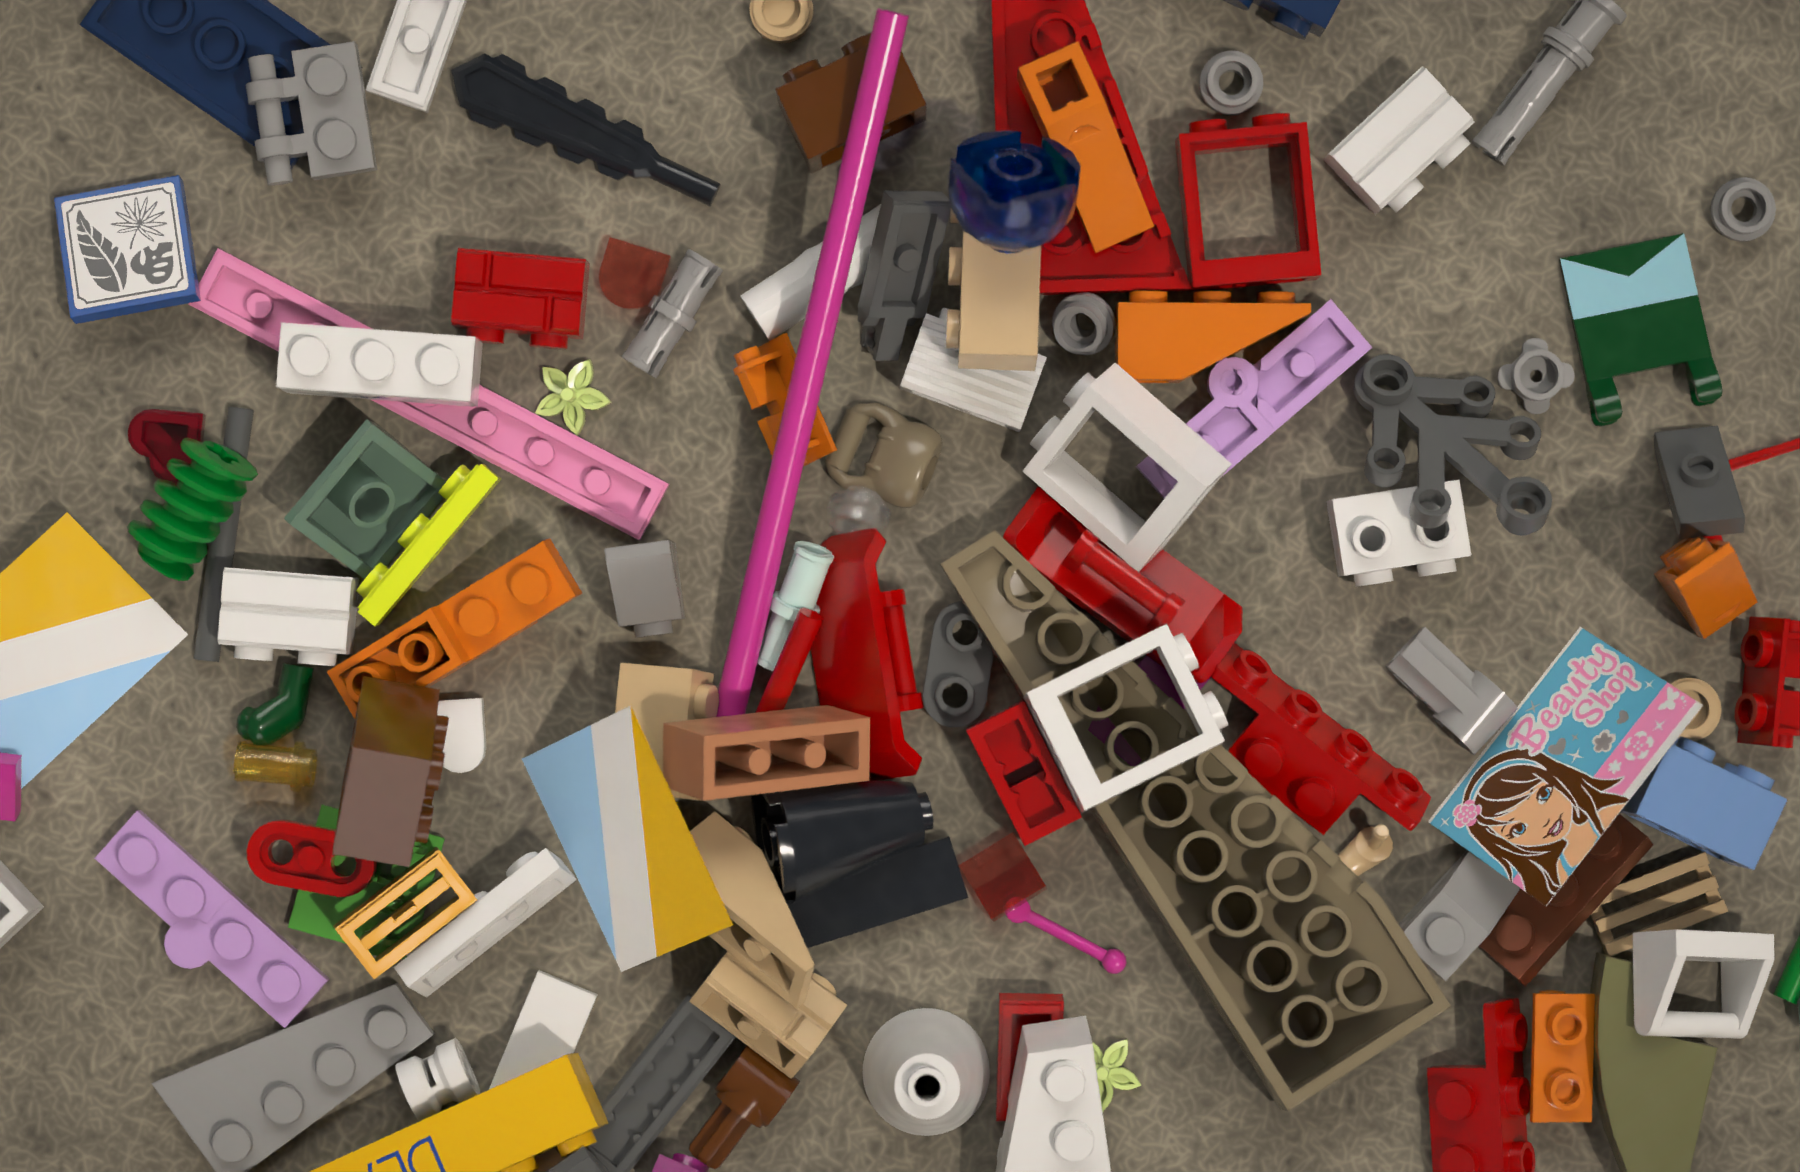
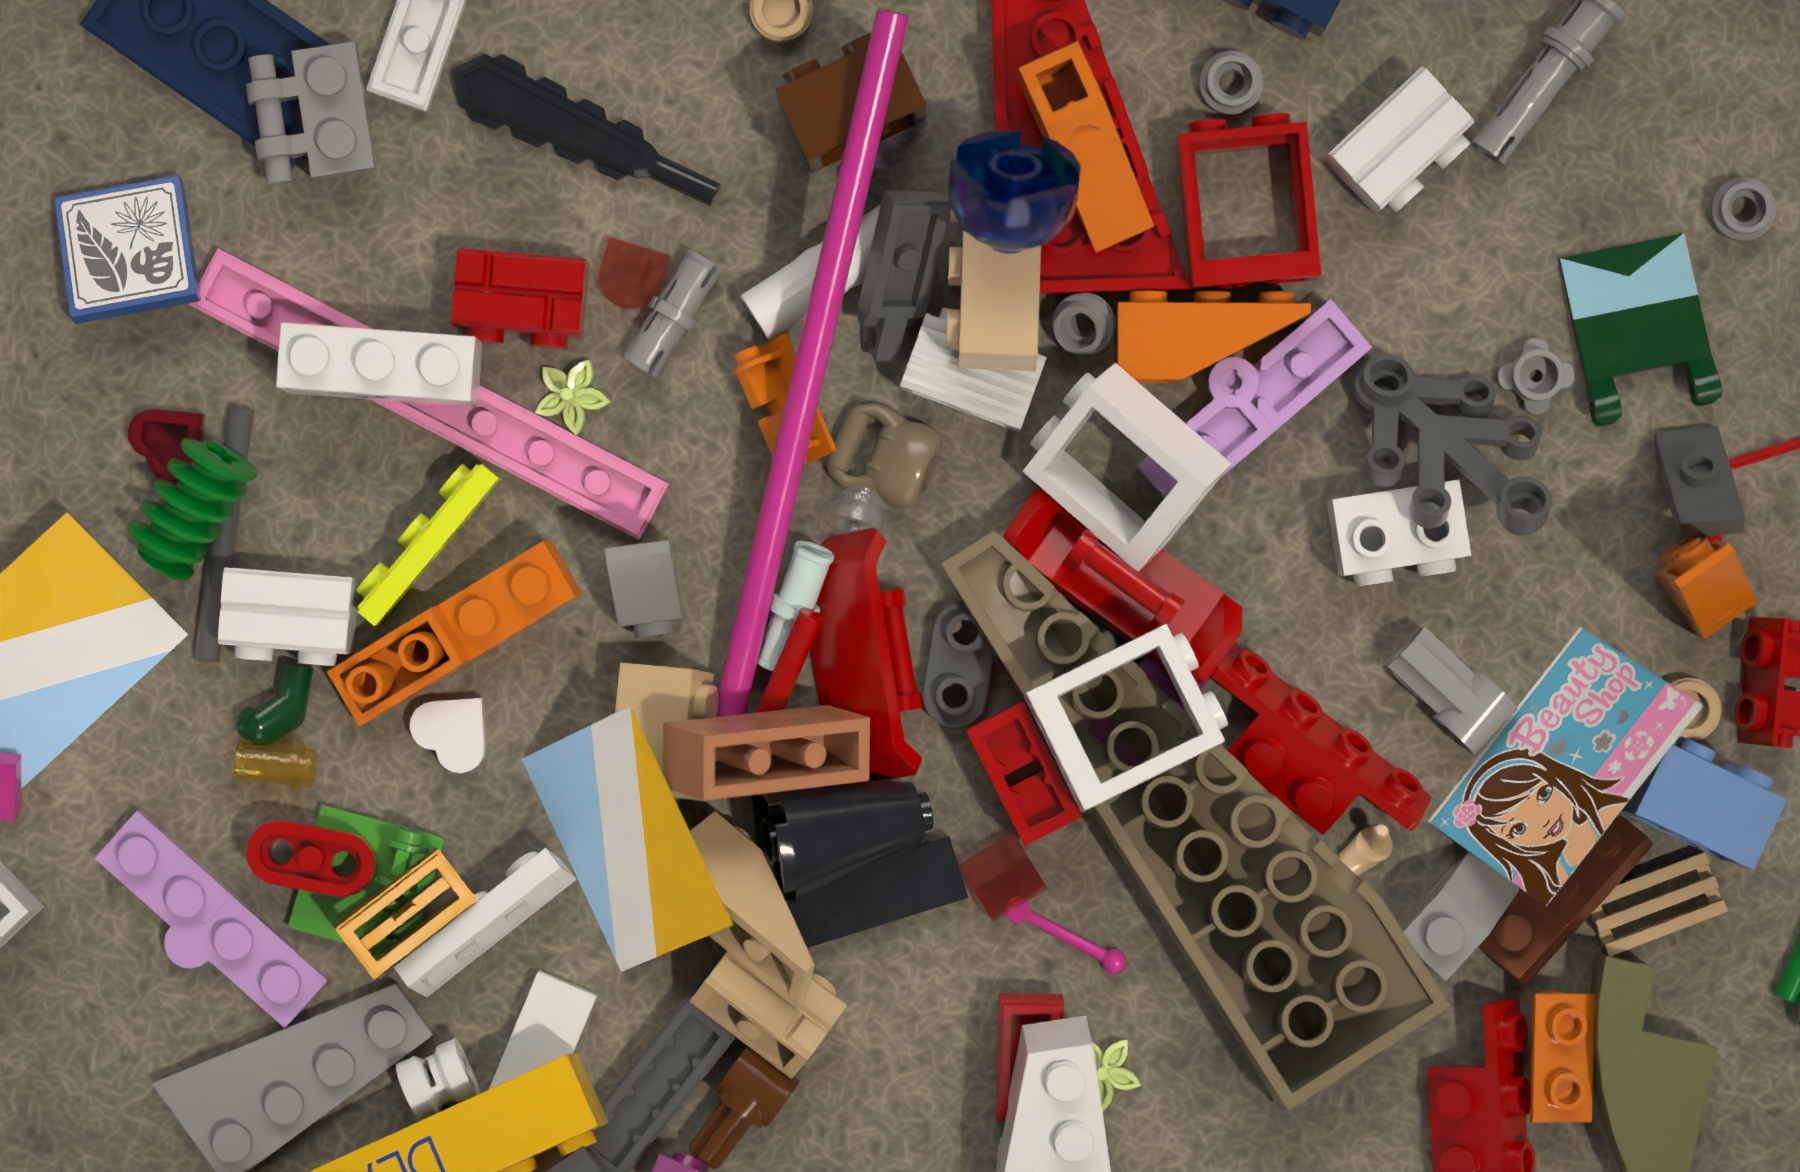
(366, 499): sand green slope -> none
(390, 772): reddish brown brick -> none
(926, 1044): white cone -> none
(1657, 967): white tile -> none

